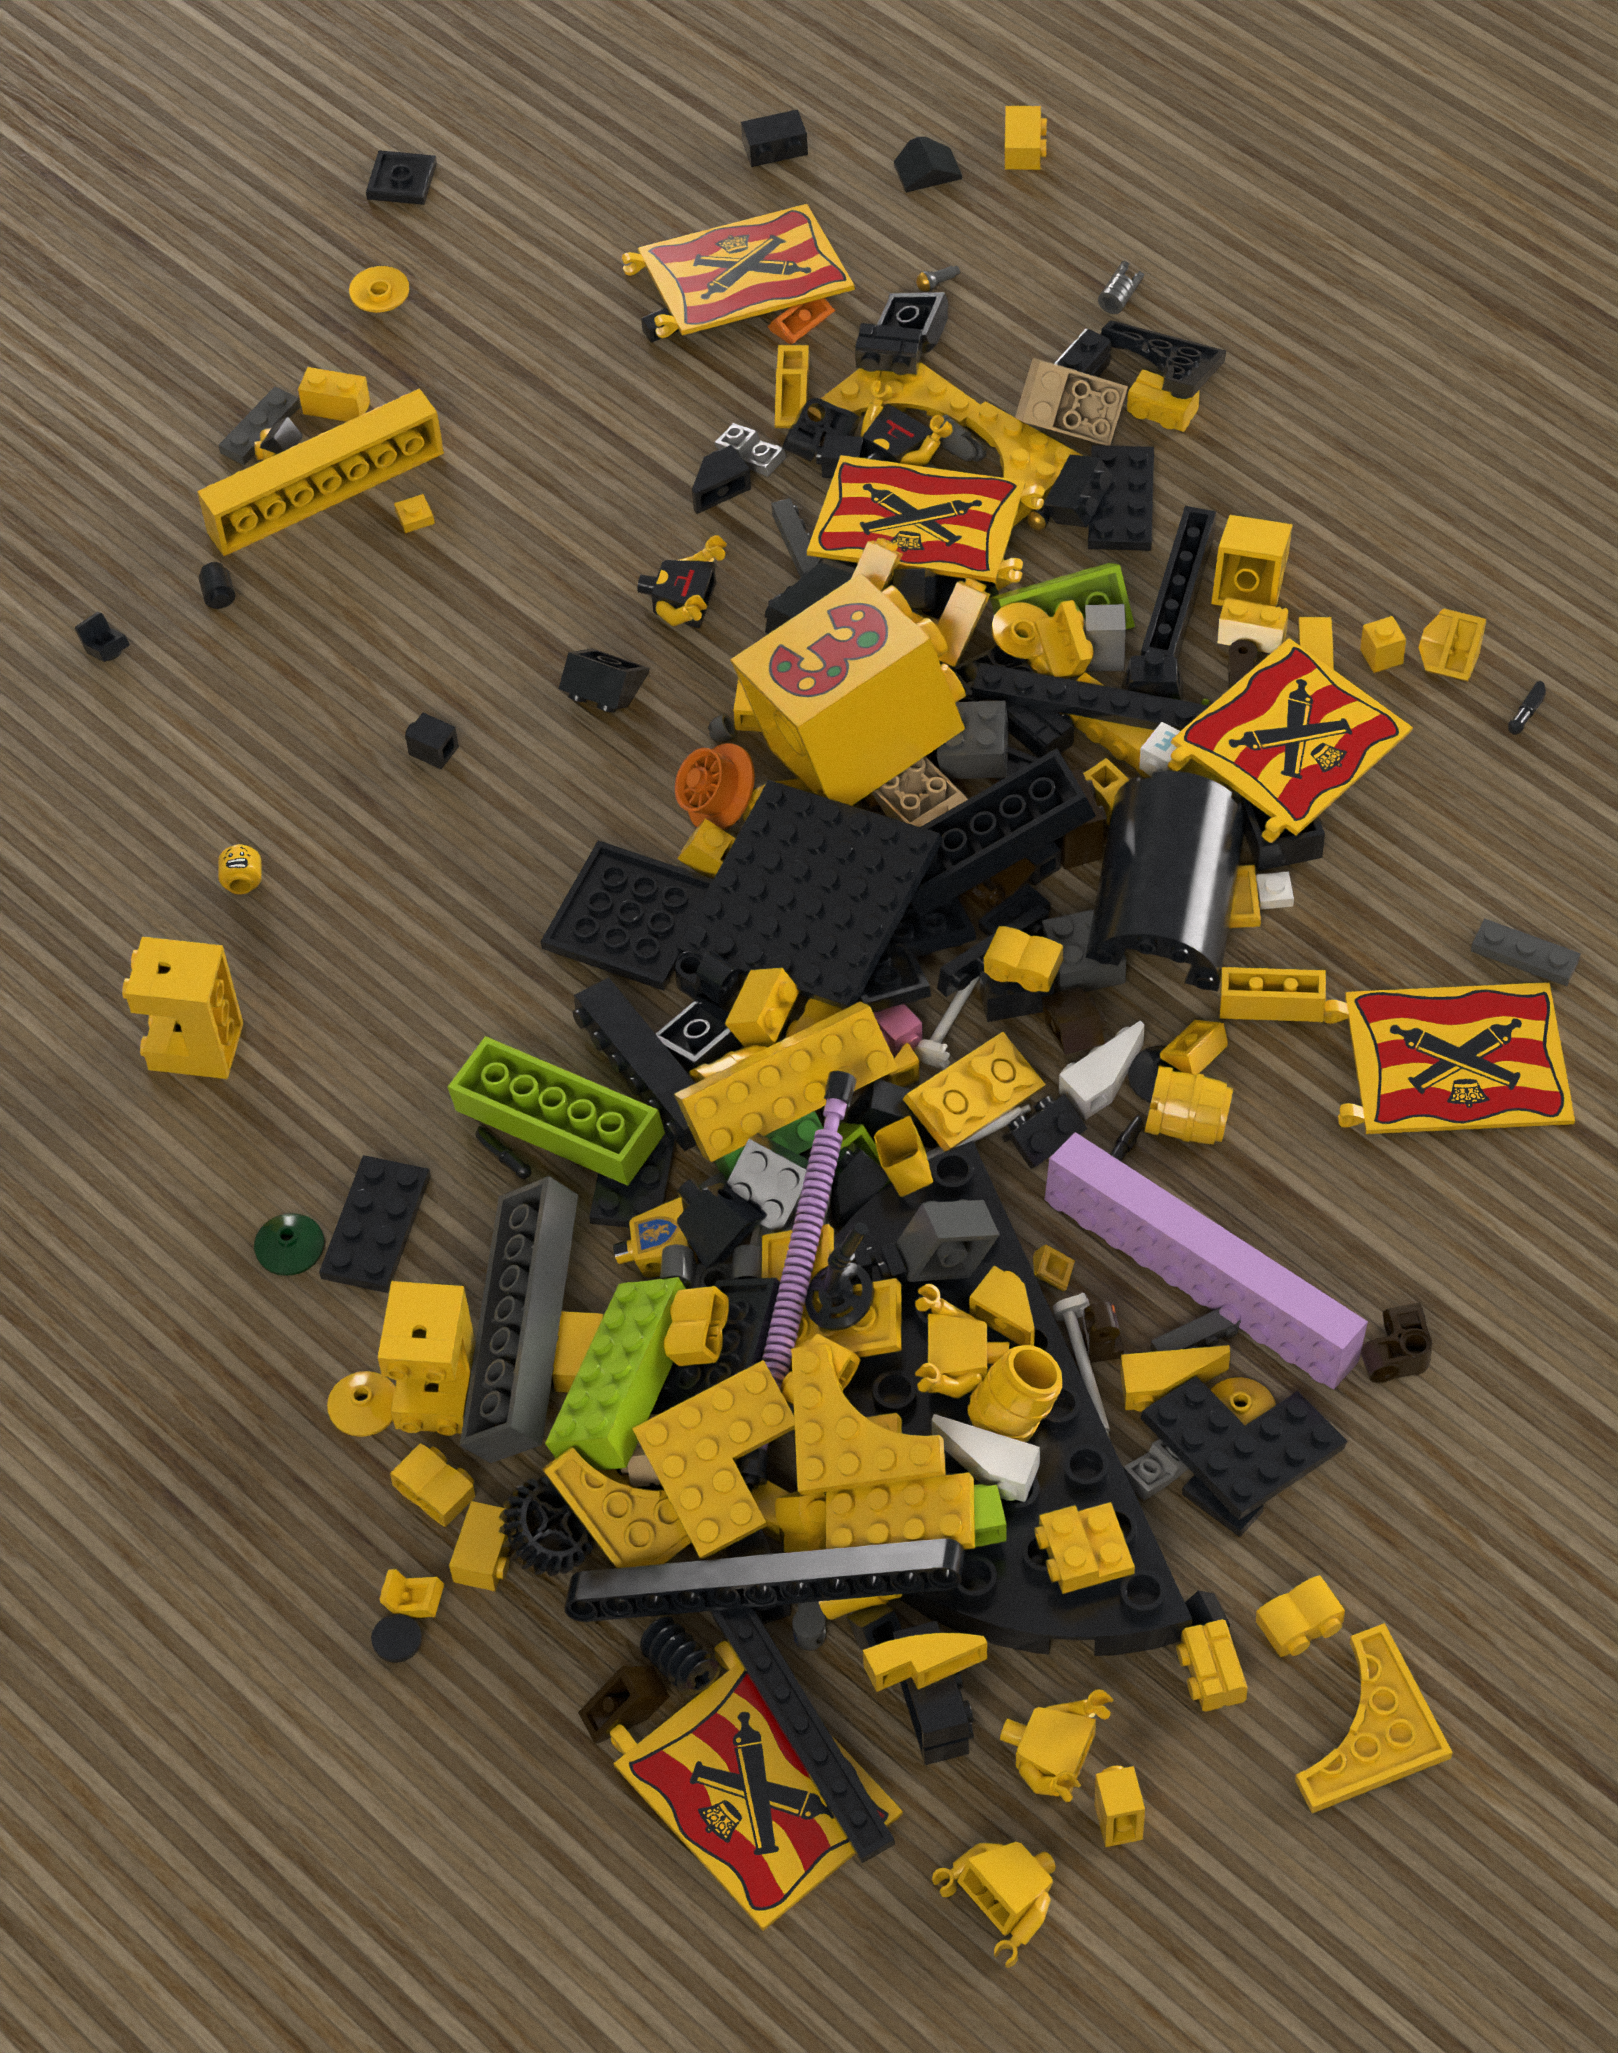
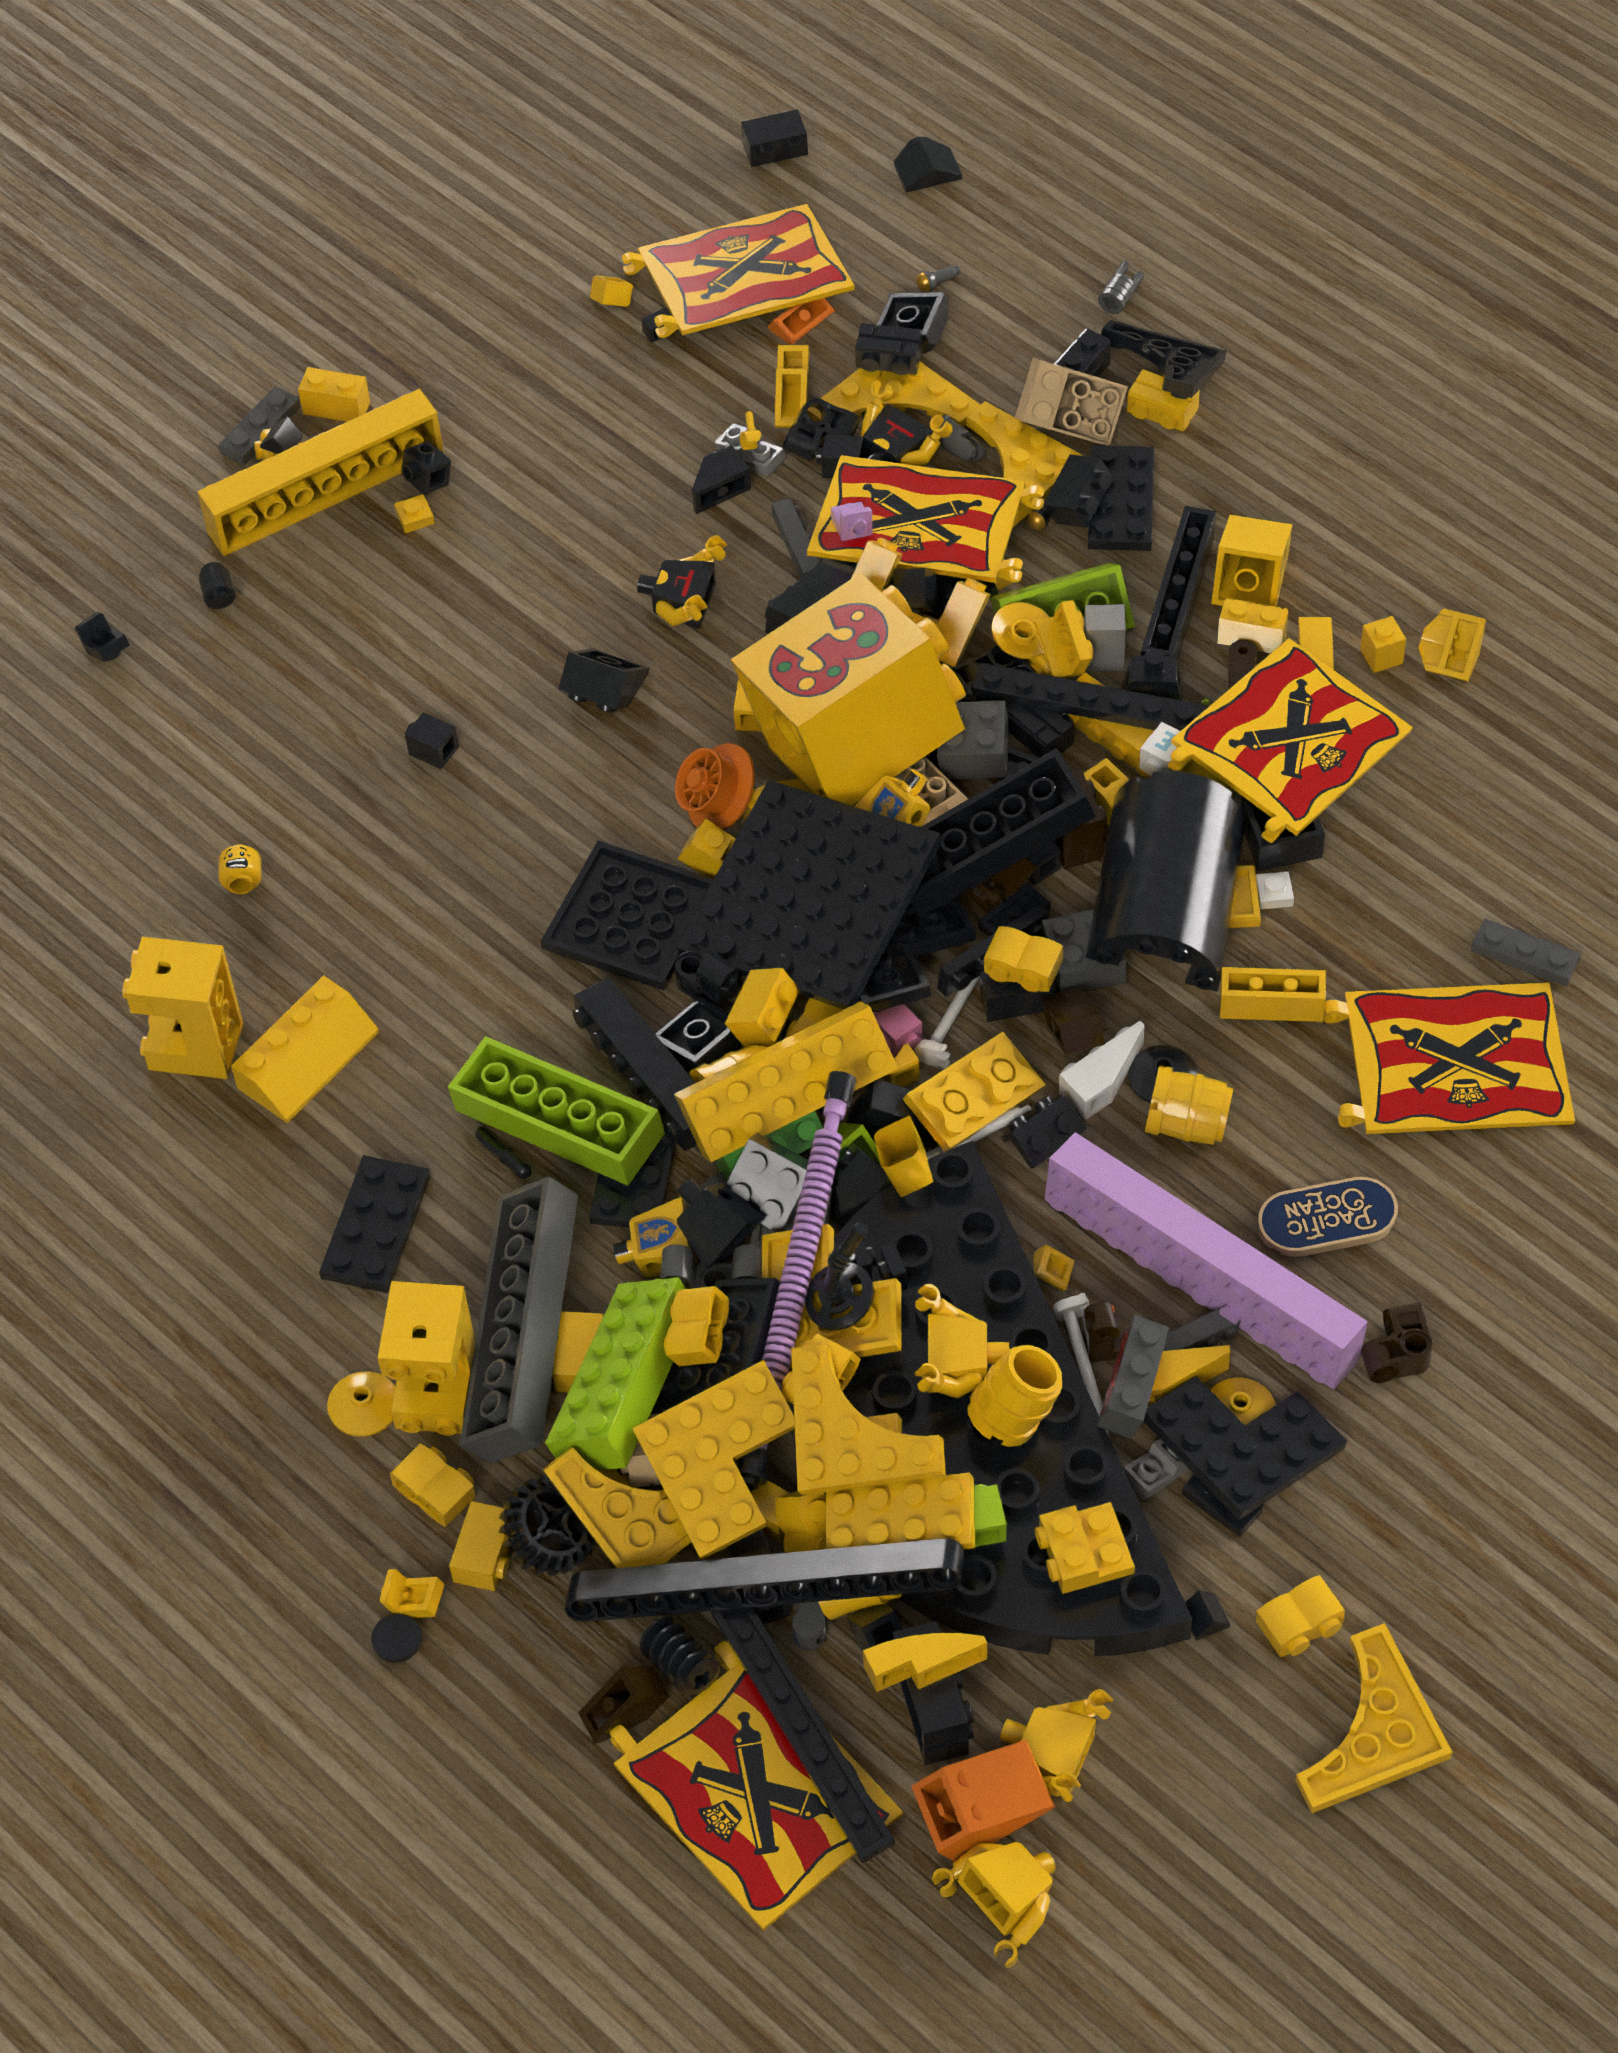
(289, 1256): dark green dish -> none
(304, 1049): none -> yellow slope
(379, 289): yellow dish -> none
(401, 177): black tile -> none
(426, 467): none -> black brick
(611, 291): none -> yellow slope
(722, 728): dark grey hinge -> none
(749, 438): none -> yellow hand
(852, 520): none -> lavender bracket
(898, 799): none -> torso
(946, 1240): dark grey brick -> none
(982, 1798): none -> orange slope
(990, 1456): white slope -> none
(1004, 1306): yellow slope -> none
(1023, 137): yellow brick -> none
(1119, 1805): yellow brick -> none
(1127, 1138): black piece -> none
(1133, 1376): none -> dark grey brick
(1196, 1046): yellow slope -> none
(1213, 1665): yellow brick -> none
(1327, 1216): none -> tile
(1527, 708): black piece -> none

